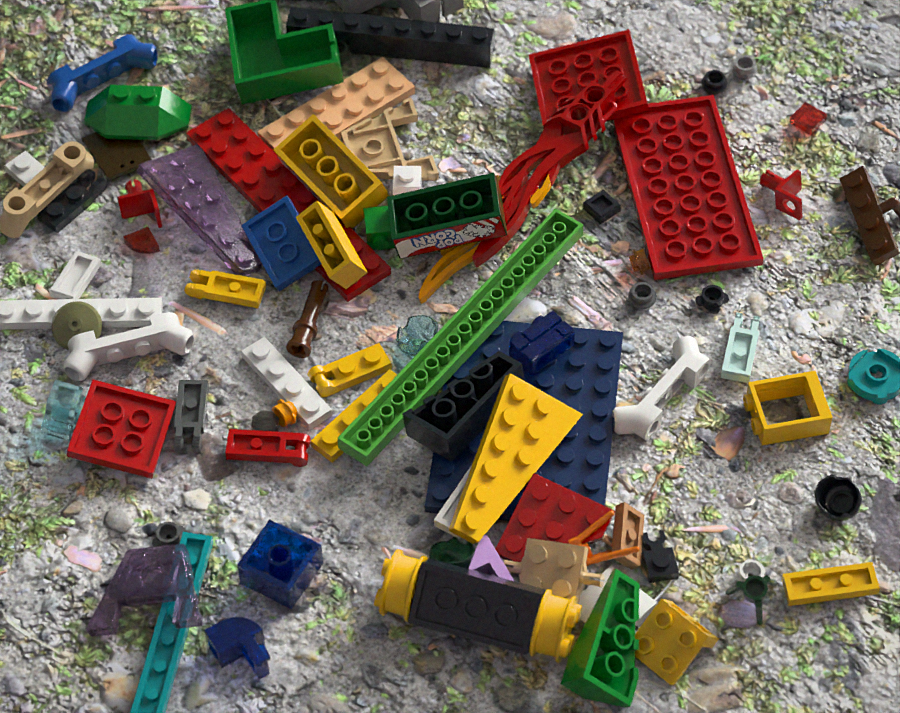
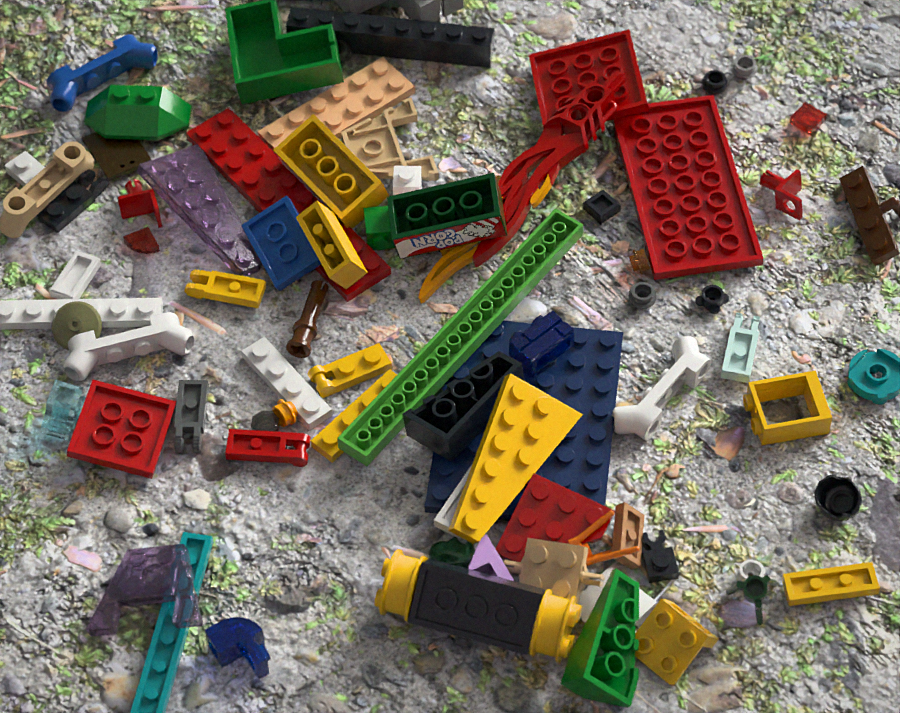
(168, 529): dark grey plate -> none
(280, 564): clear blue brick -> none
(416, 334): clear light blue hair -> none

